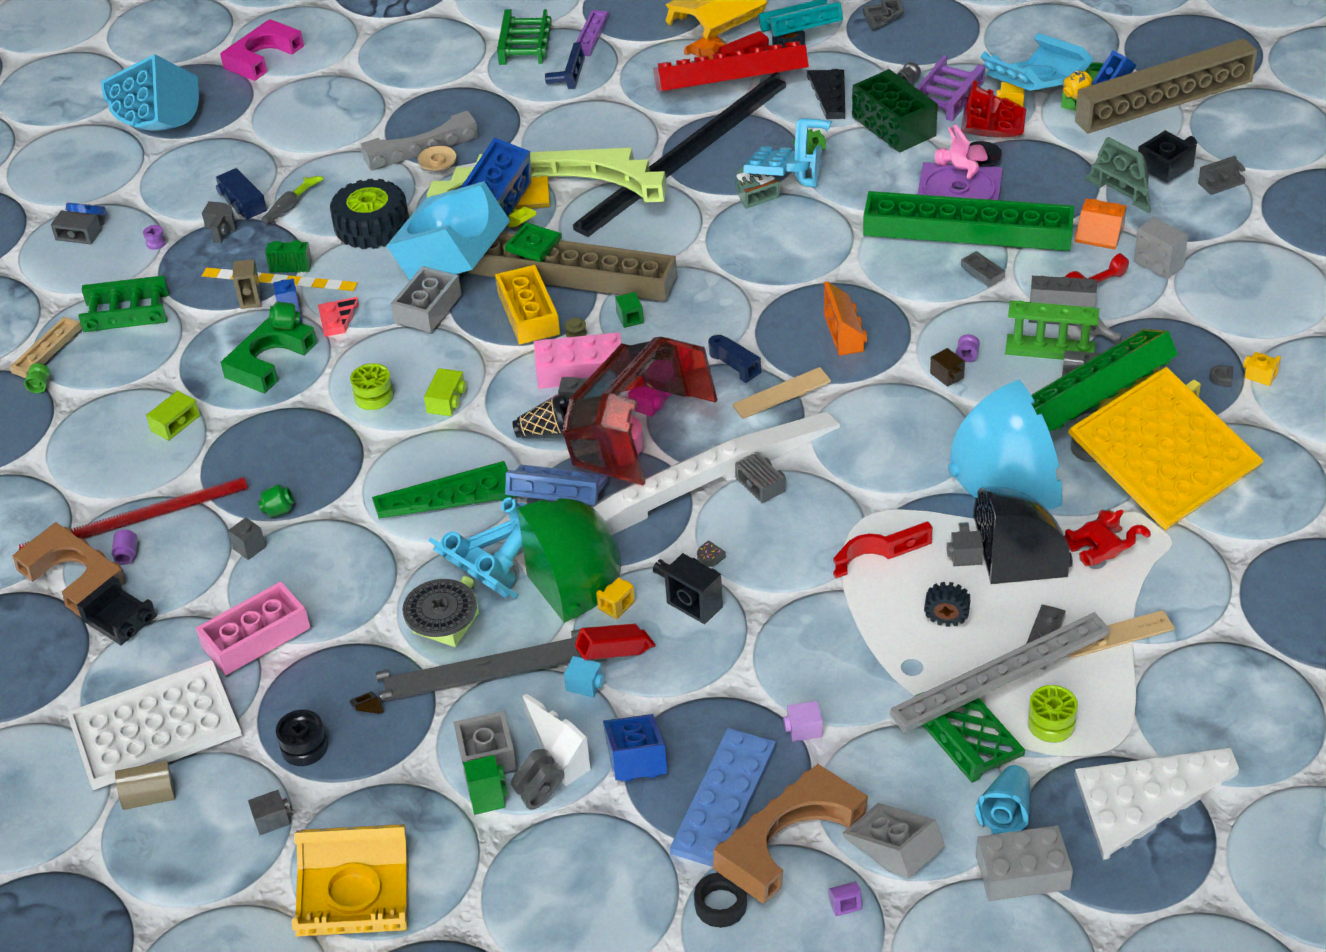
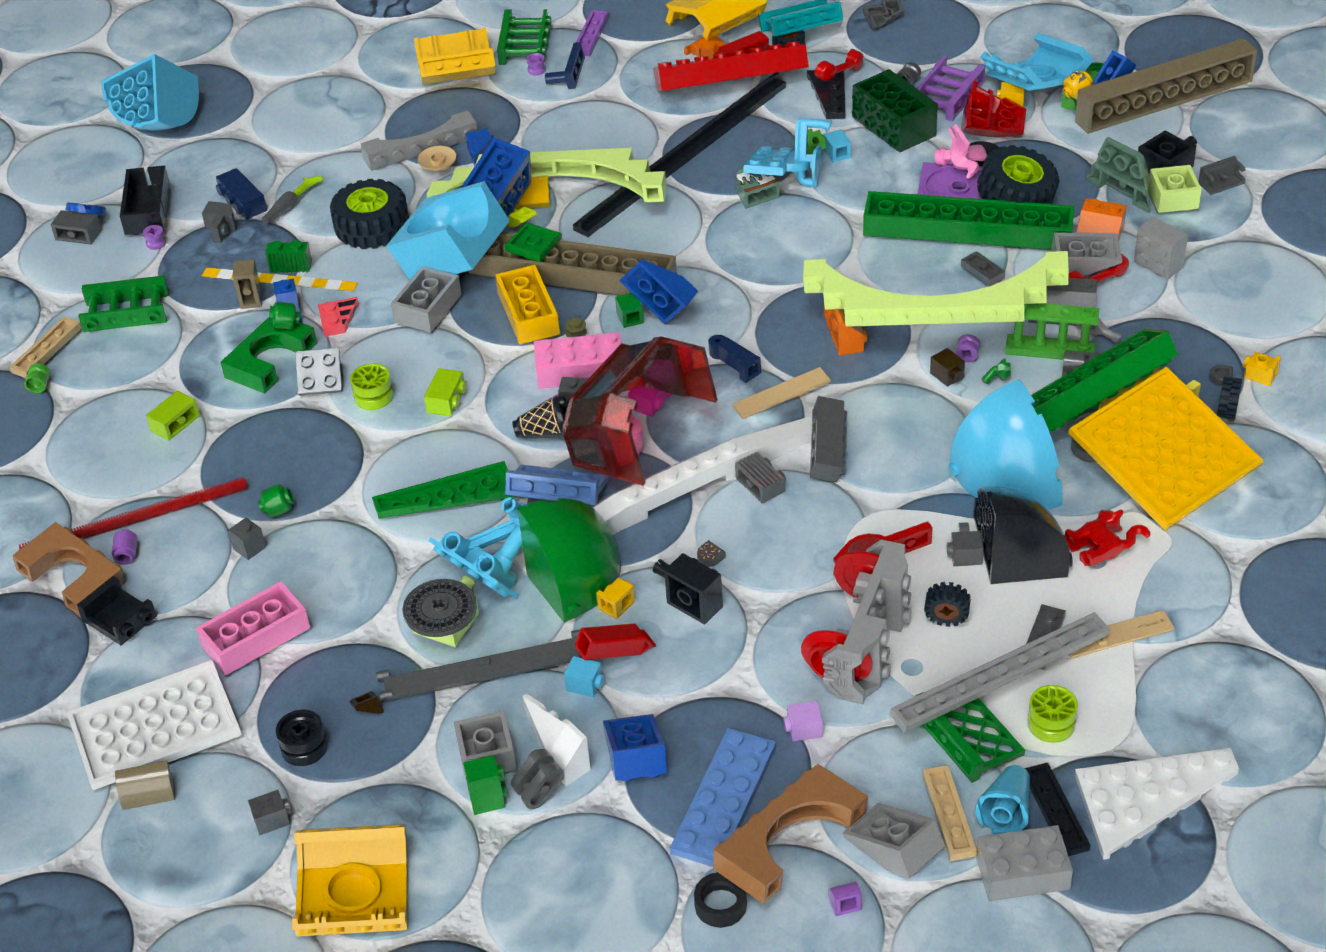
(144, 203): none -> black piece
(271, 34): dark pink arch -> none
(319, 371): none -> plate
(454, 56): none -> yellow panel
(477, 143): none -> blue slope
(536, 64): none -> medium lavender wheel
(659, 289): none -> blue slope
(827, 70): none -> red piece
(828, 439): none -> dark grey brick
(837, 145): none -> medium azure brick
(857, 659): none -> light grey piece
(949, 813): none -> tan plate
(990, 304): none -> yellowish green arch
(1002, 369): none -> green plate
(1018, 176): none -> black wheel
(1057, 808): none -> black tile
(1088, 251): none -> light grey slope
(1174, 188): none -> yellowish green brick
(1229, 397): none -> black wheel

